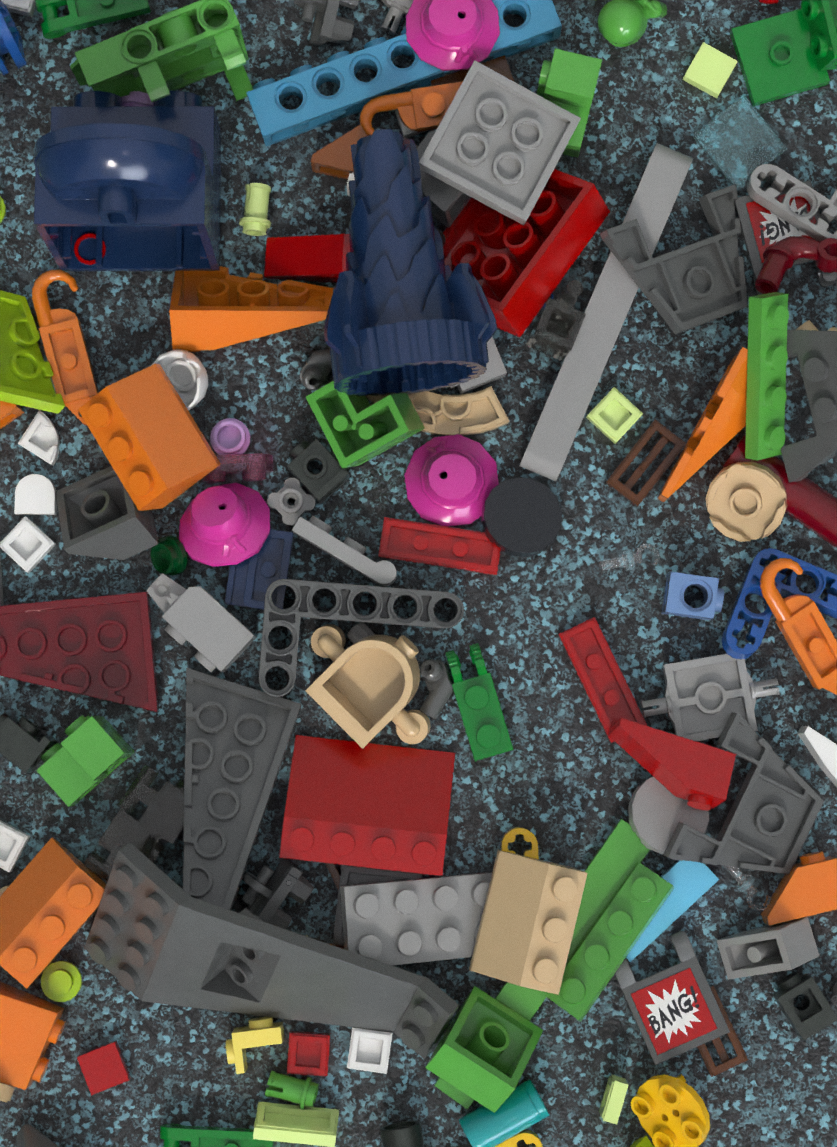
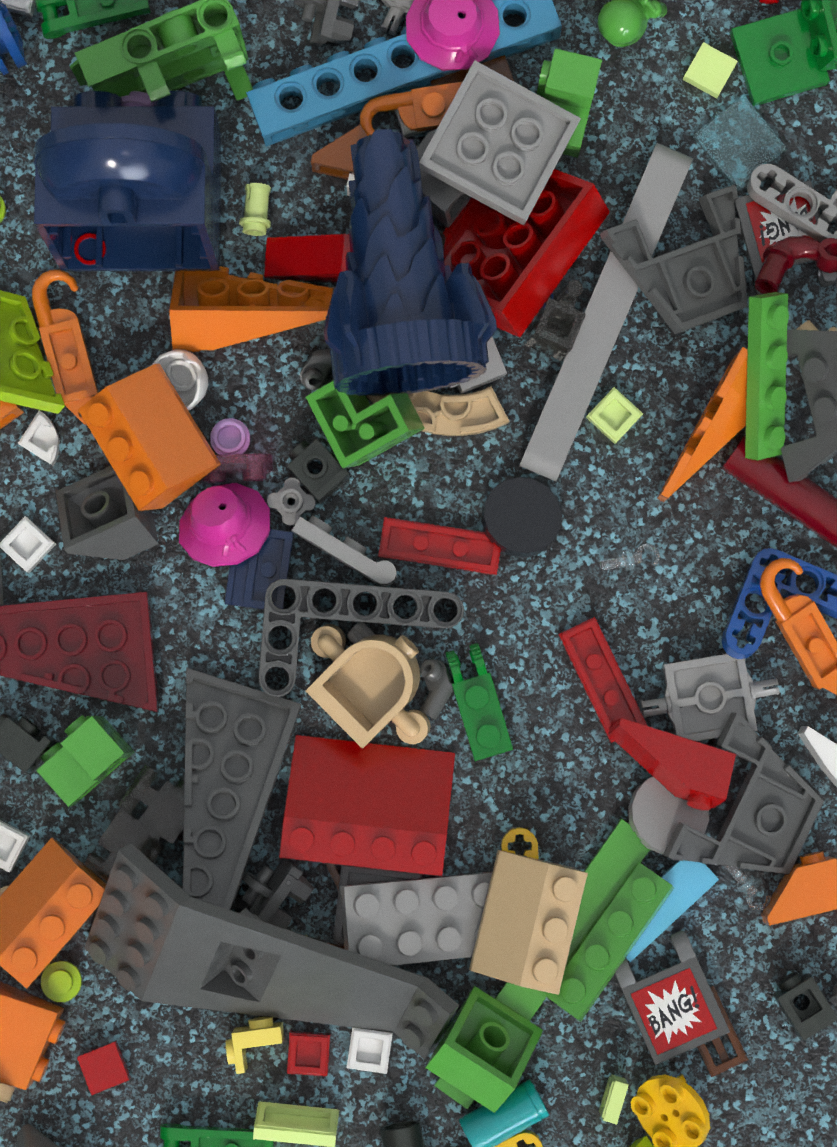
(35, 496): white tile -> none
(169, 556): dark green plate -> none
(202, 622): light grey hinge -> none
(292, 1089): bright green pin -> none
(464, 491): dark pink hat -> none
(625, 490): reddish brown tile -> none
(674, 596): medium blue brick -> none
(746, 501): tan tile -> none
(768, 949): light grey slope -> none

